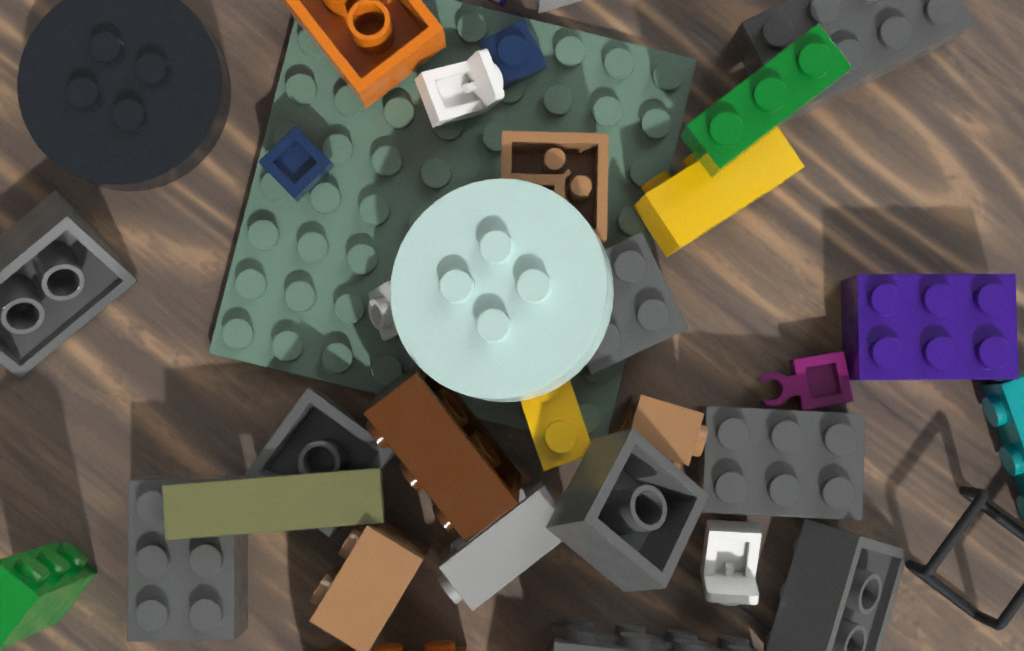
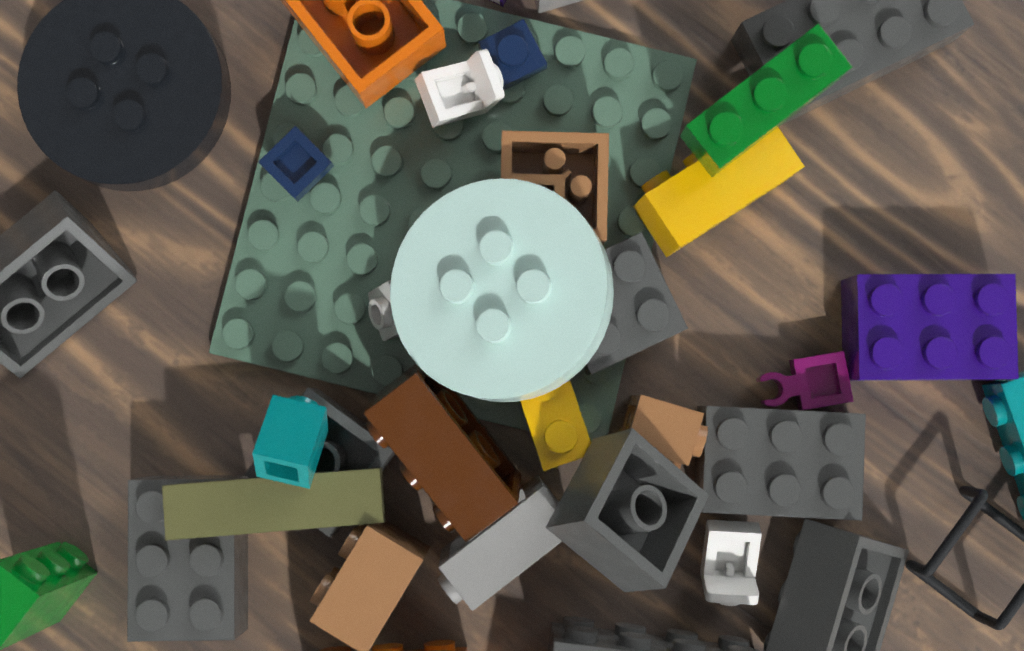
(291, 440): none -> teal brick

